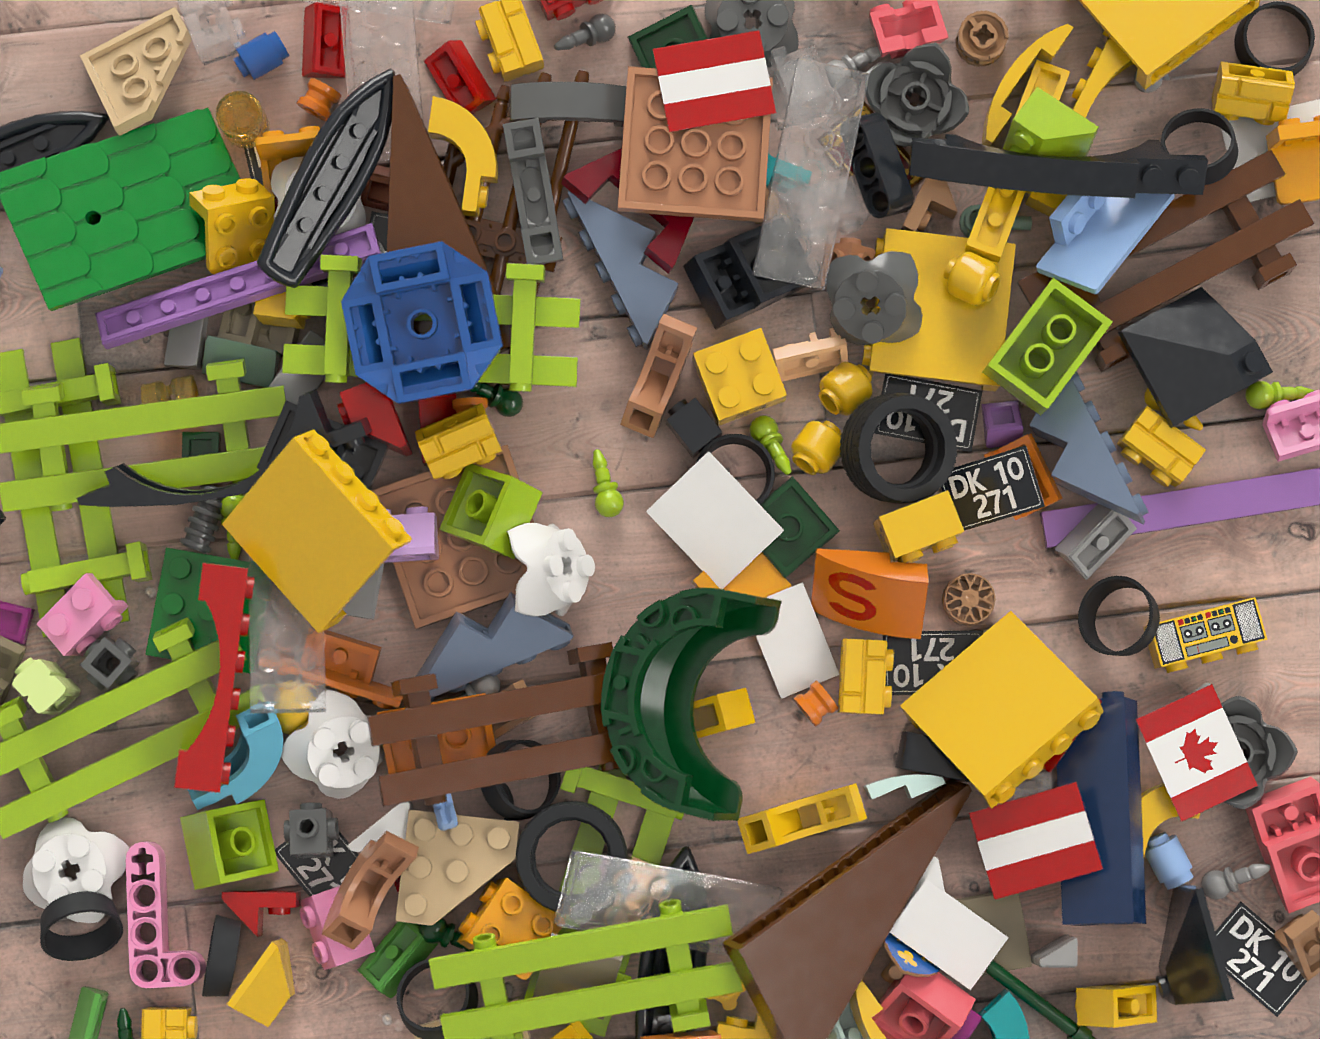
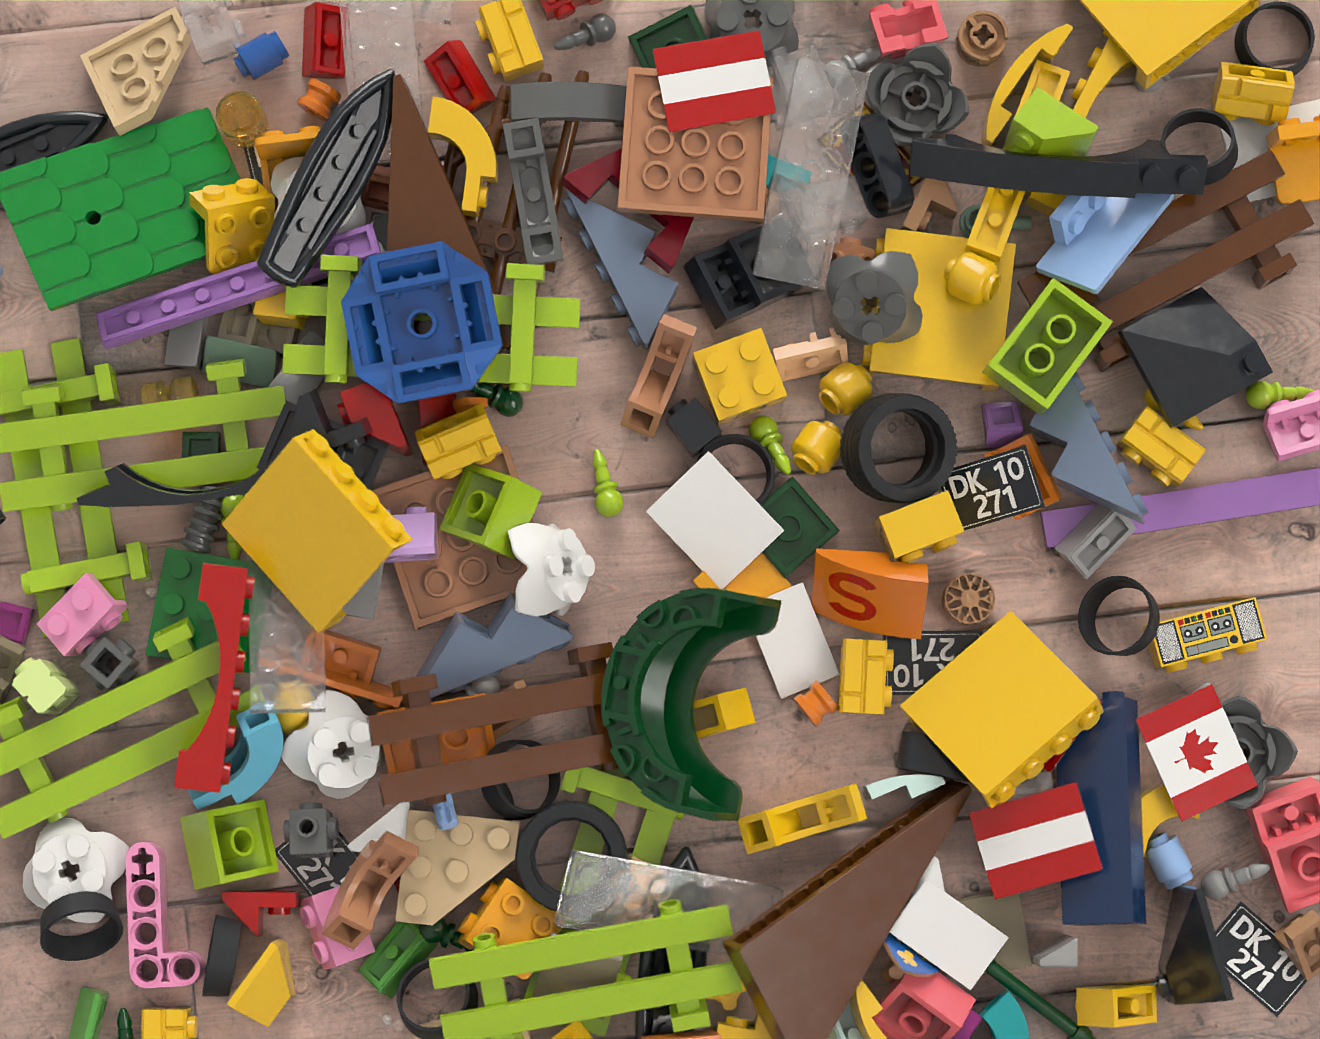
(957, 402): black sticker -> none

